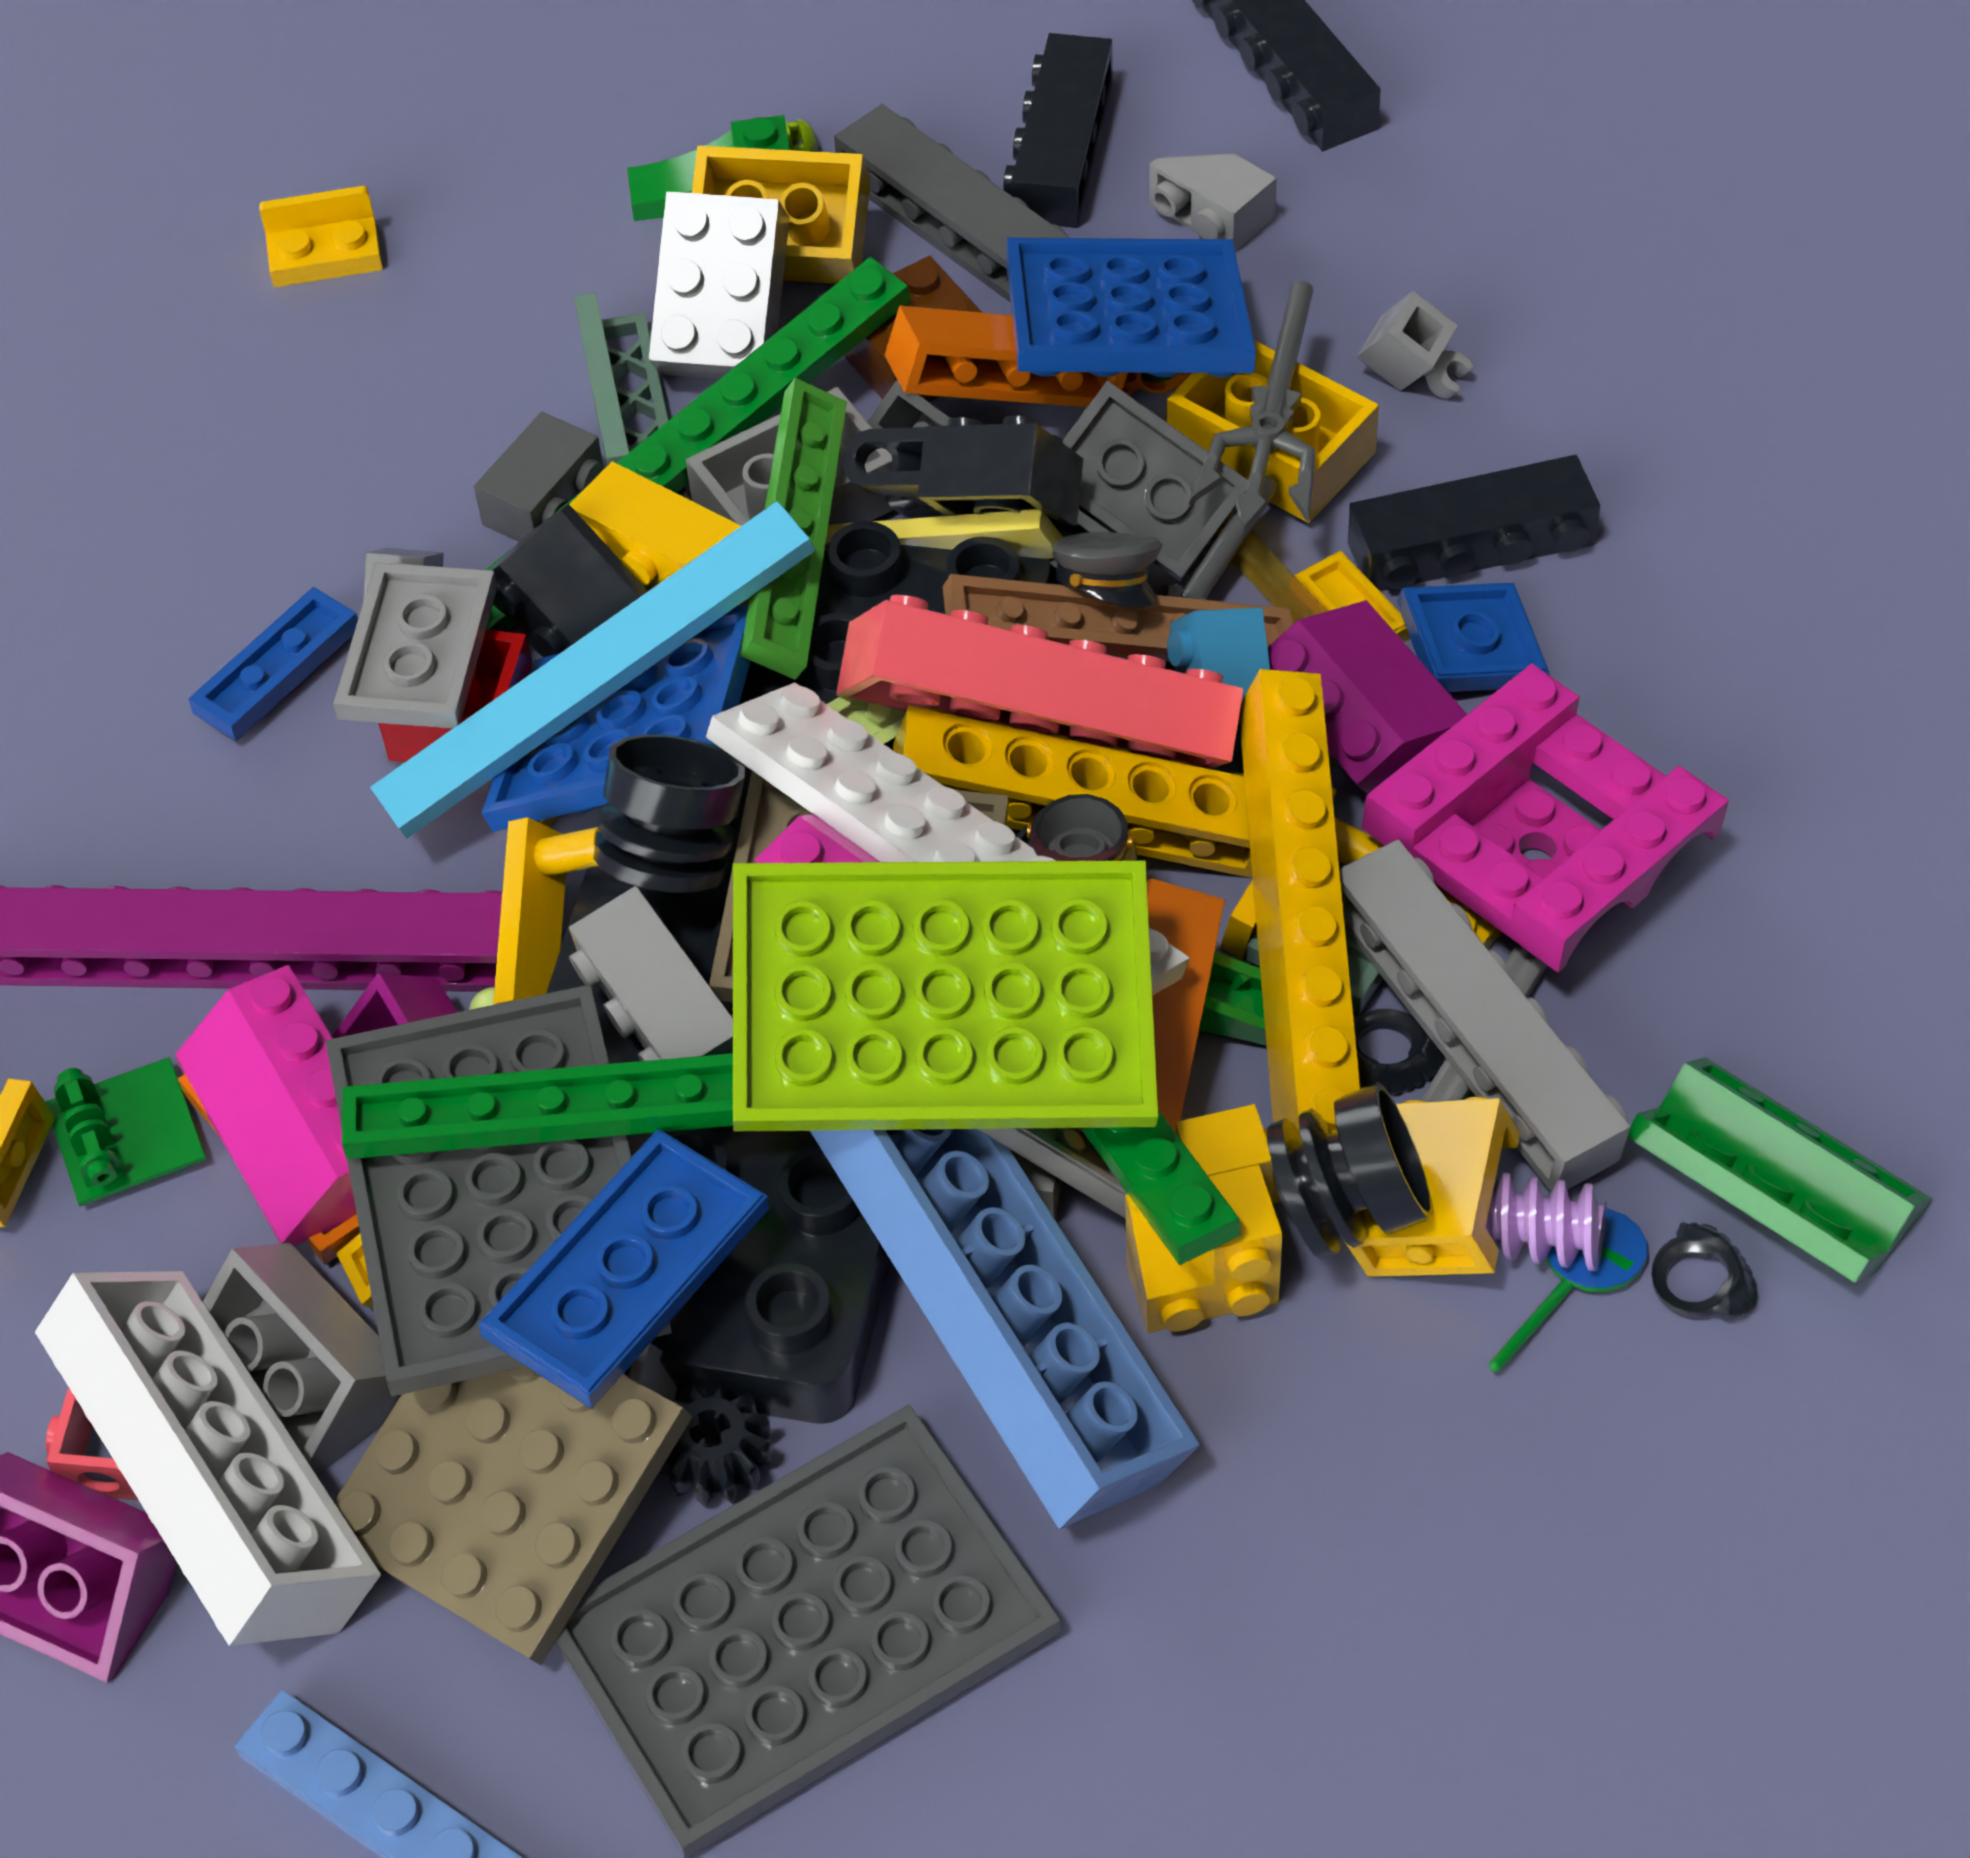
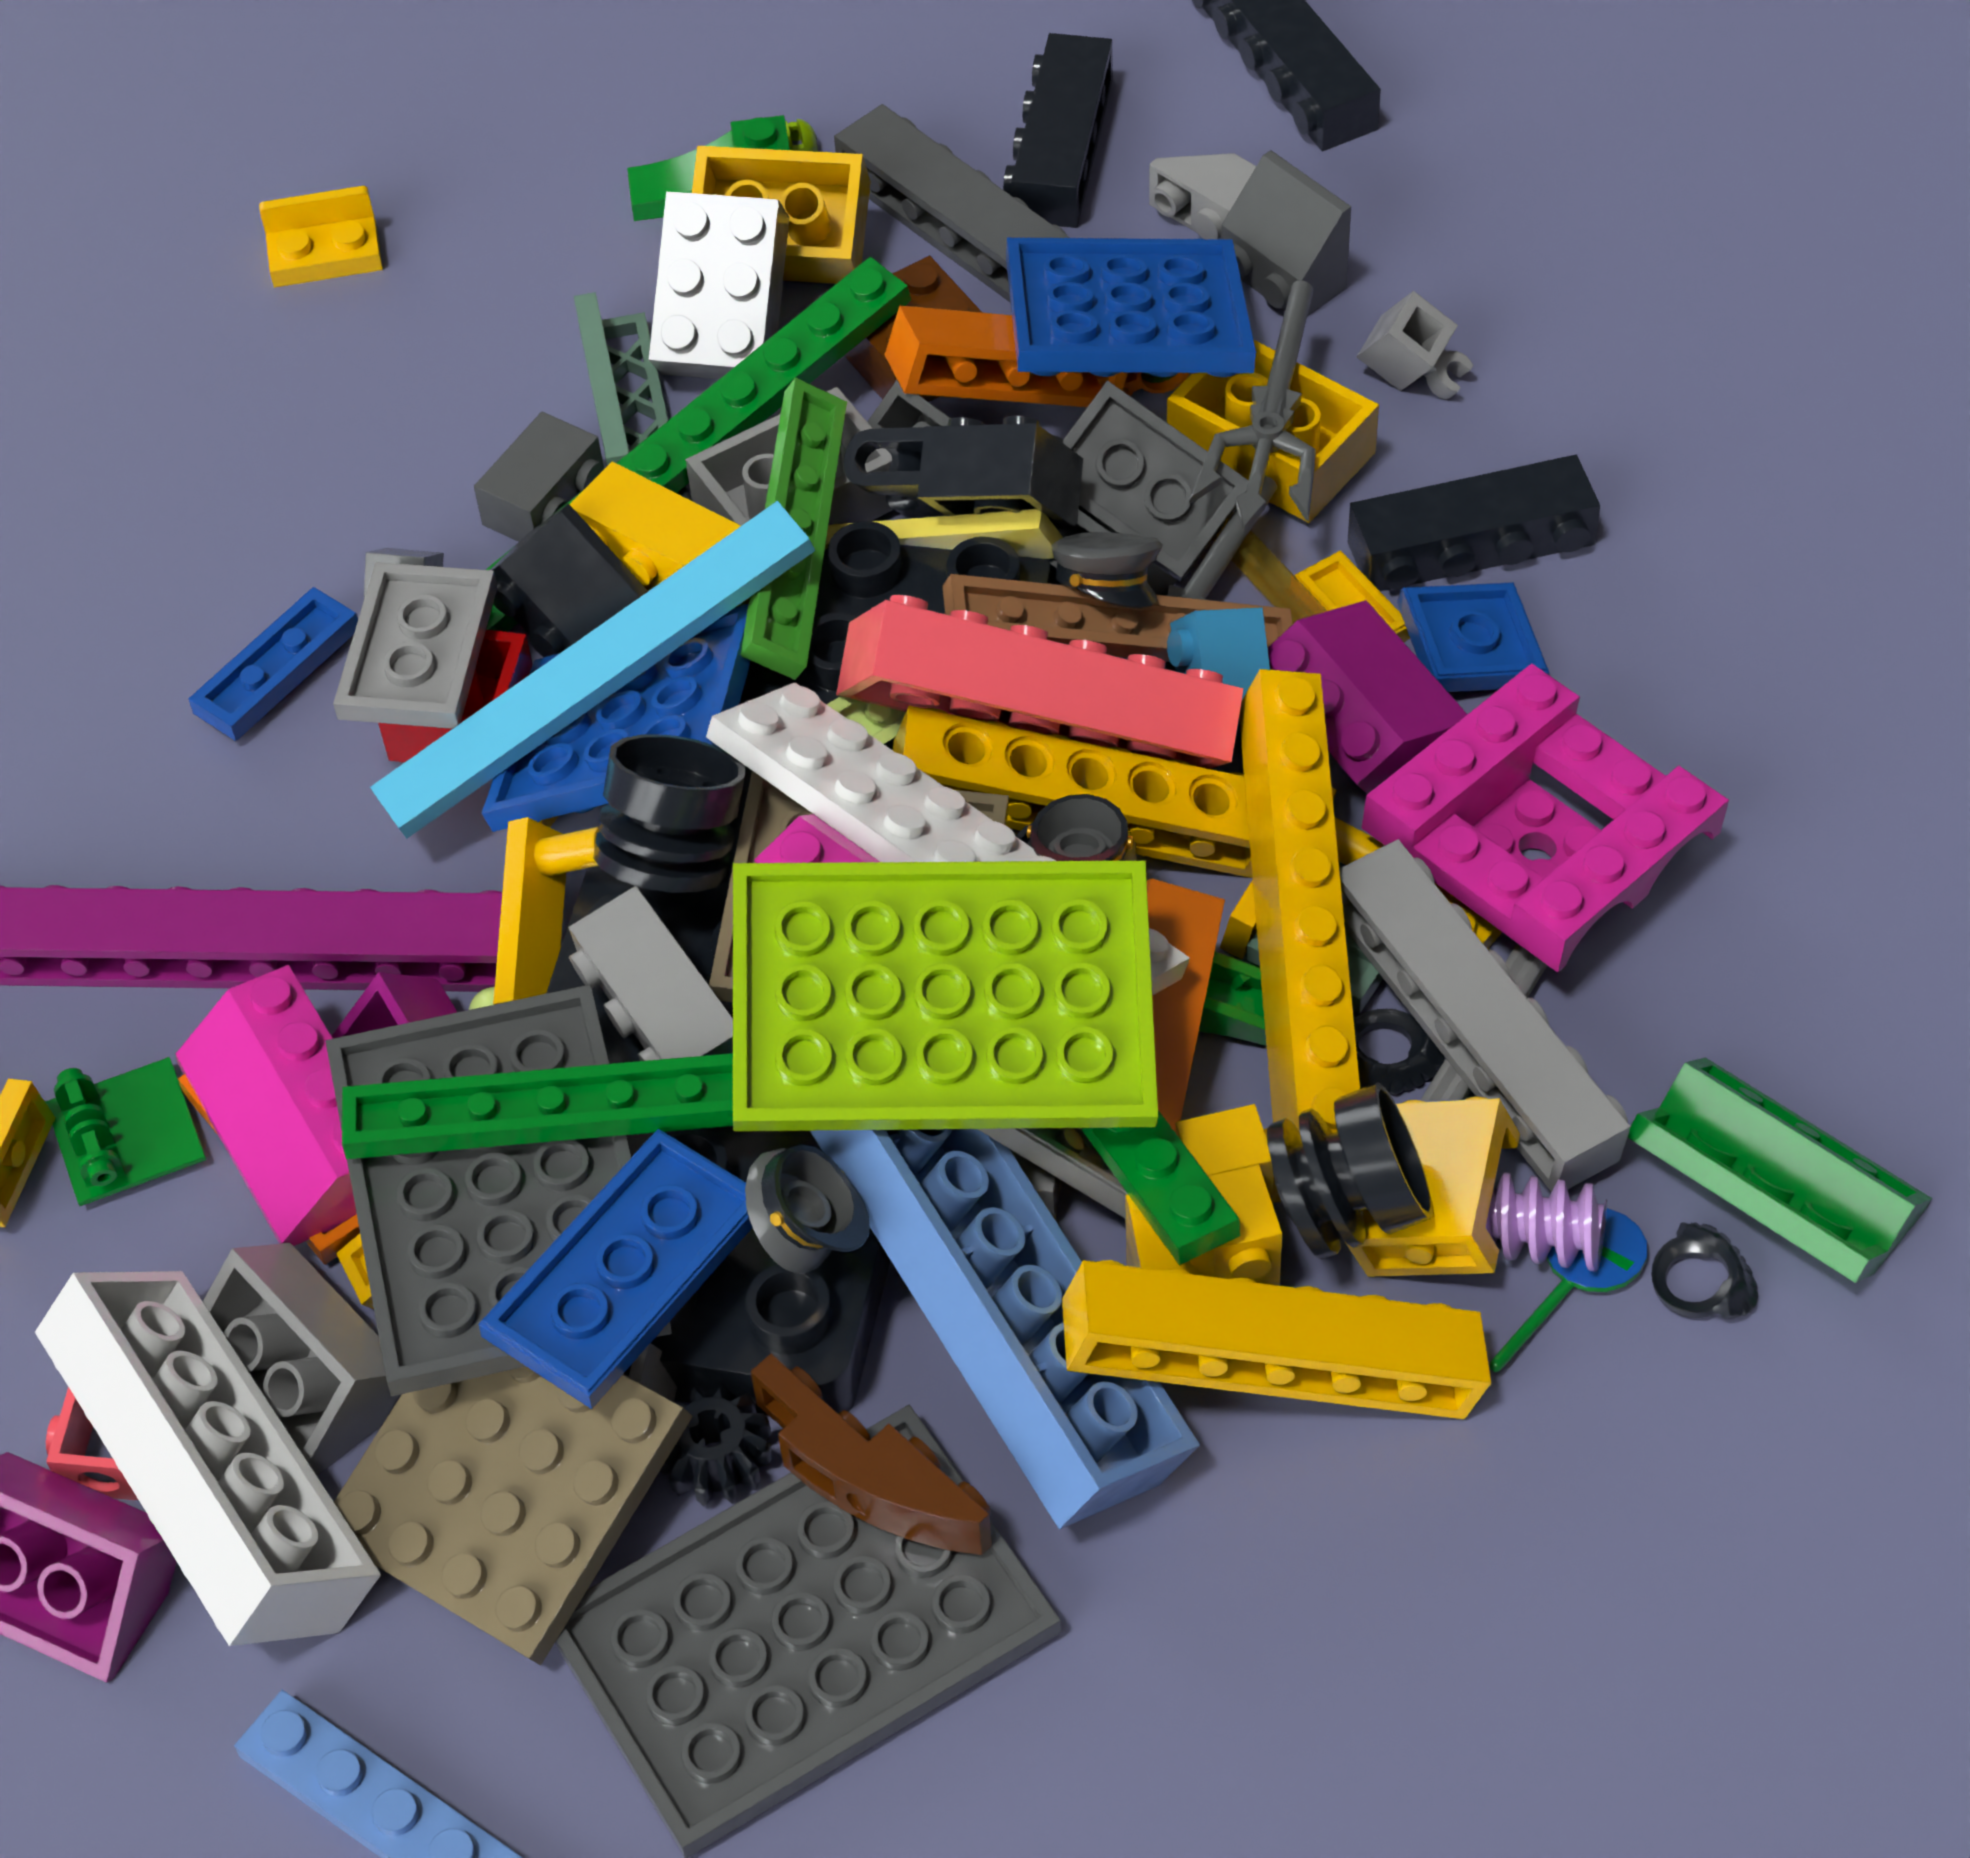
(803, 1207): none -> dark grey piece
(877, 1479): none -> reddish brown slope
(1274, 1340): none -> yellow brick
(1289, 232): none -> dark grey slope

